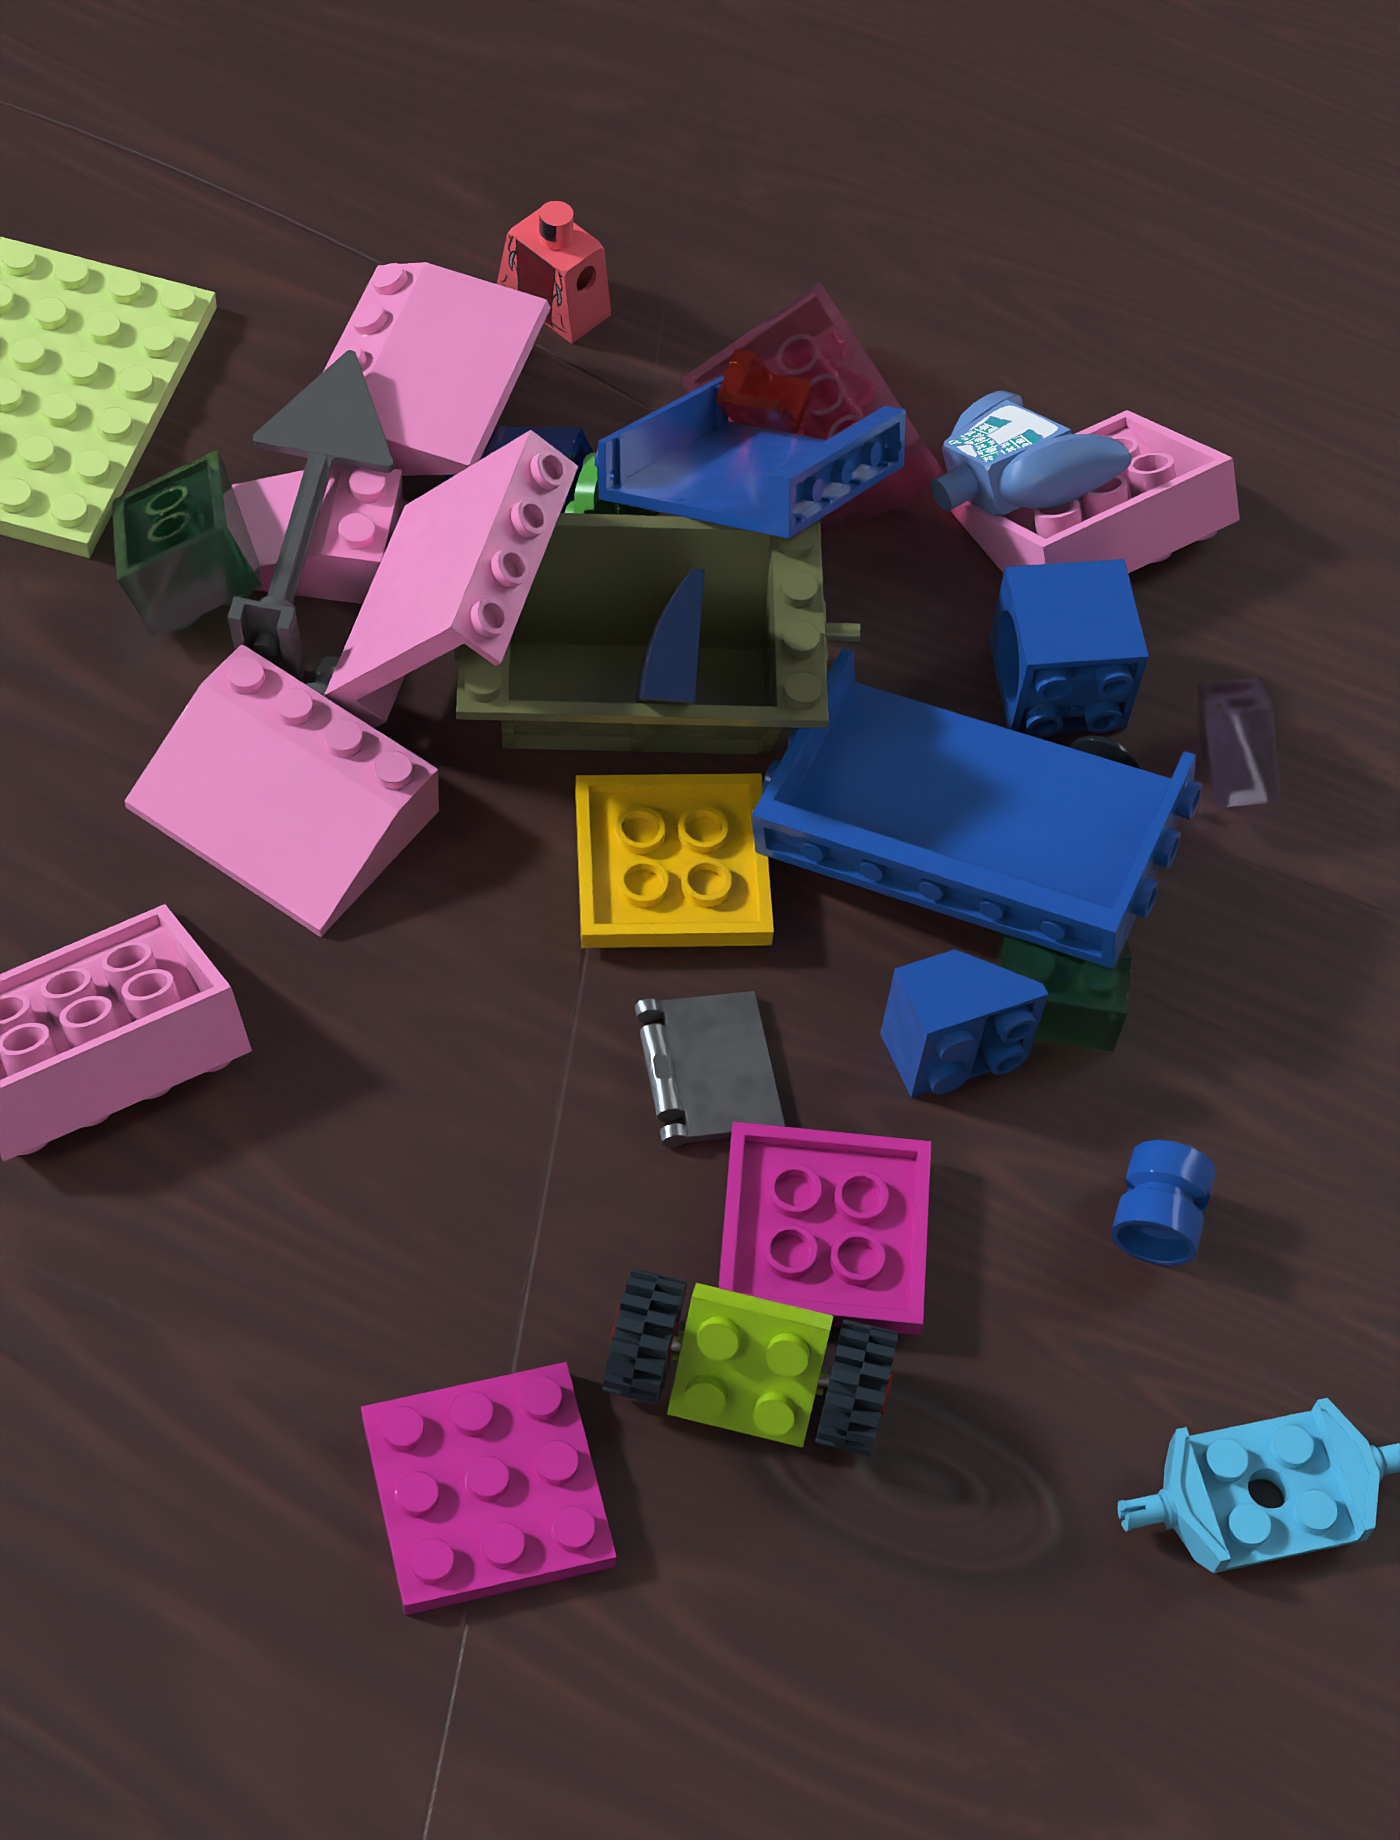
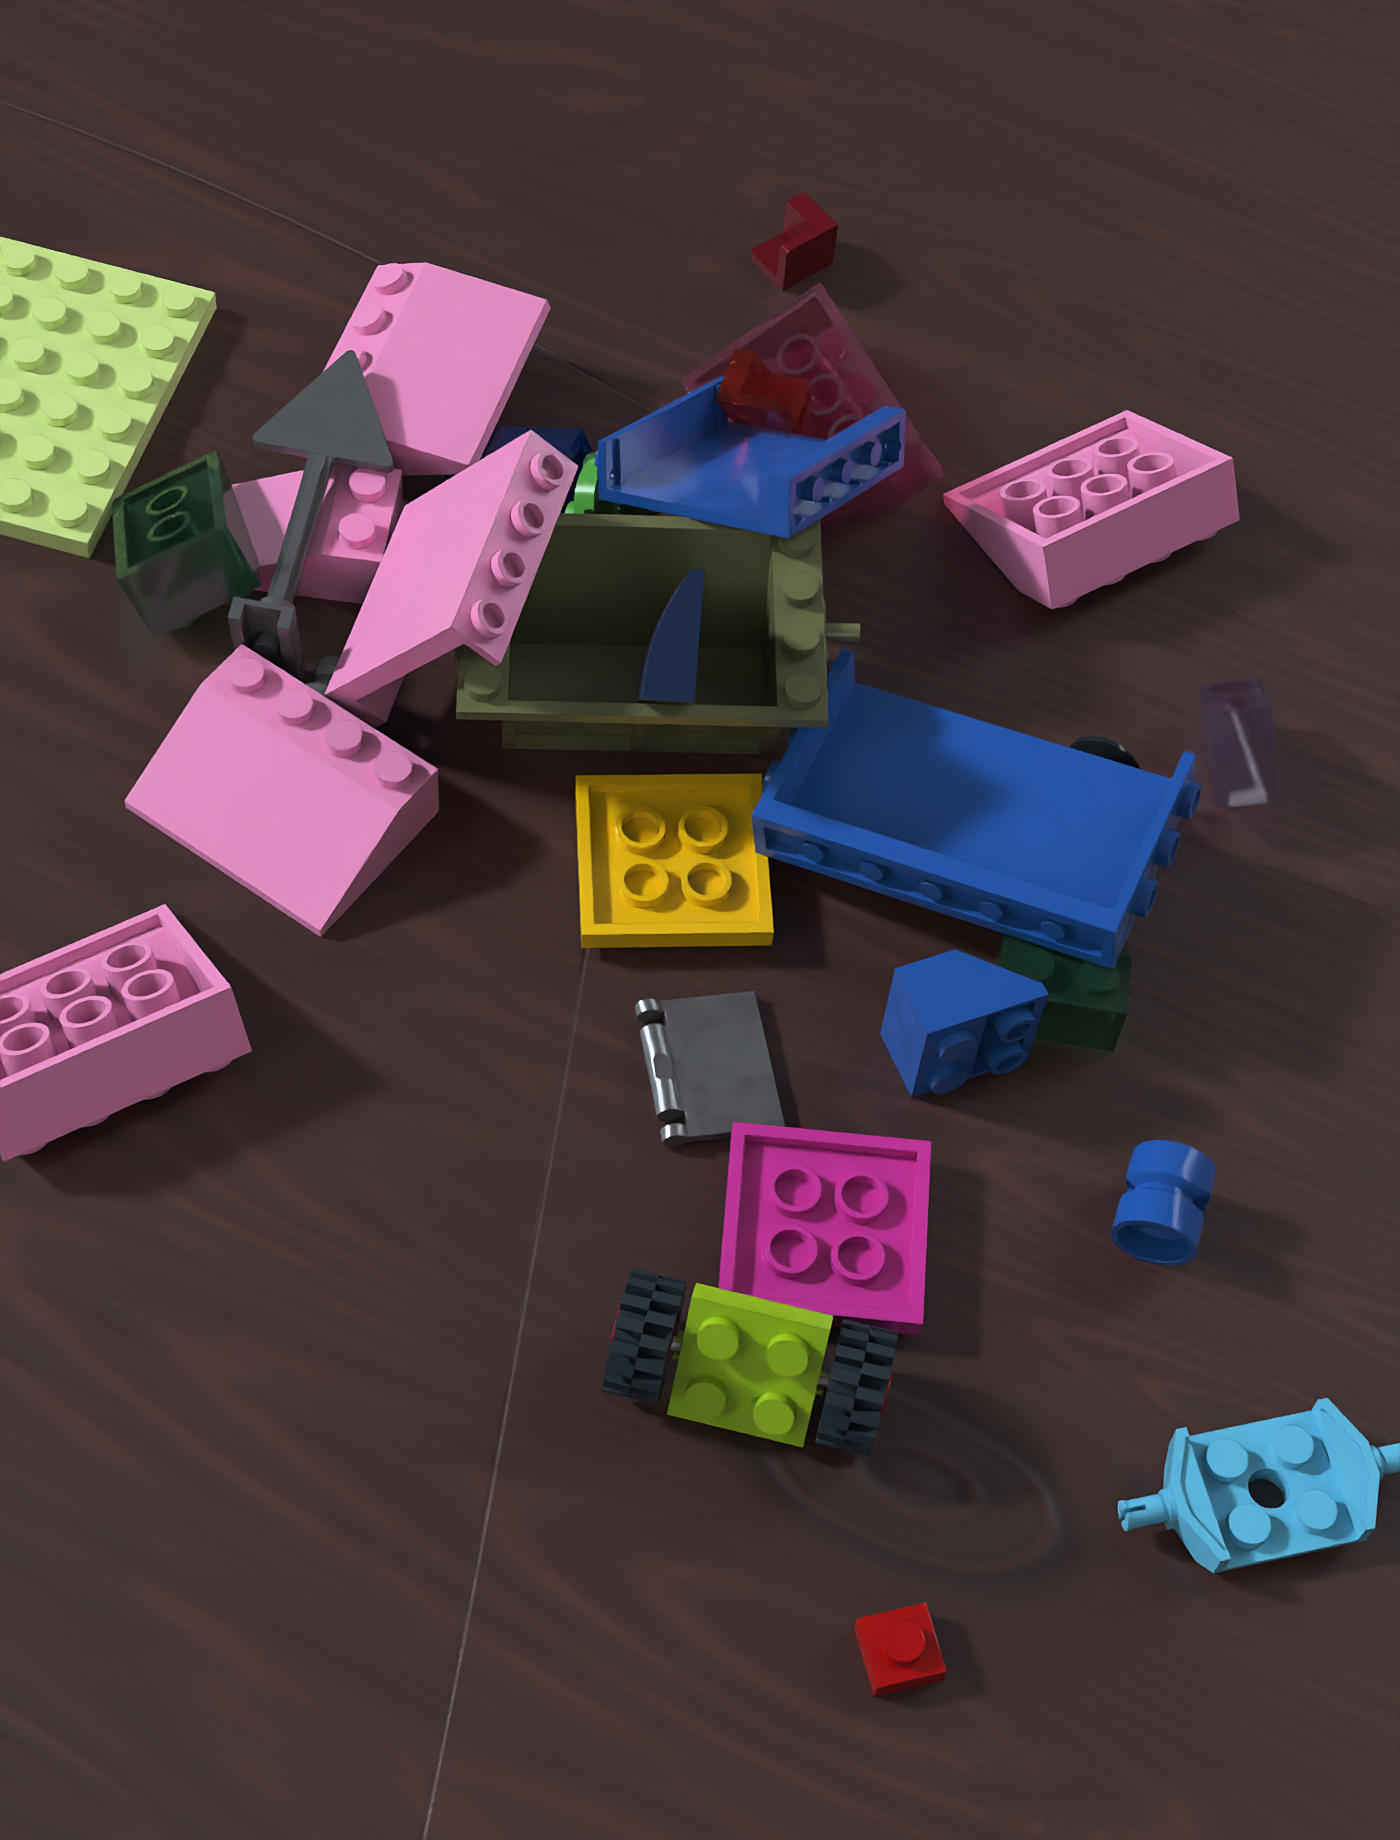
(487, 1488): dark pink plate -> none
(558, 263): coral torso -> none
(801, 248): none -> dark red panel
(900, 1649): none -> red plate
(1018, 459): medium blue torso -> none
(1067, 647): blue brick -> none

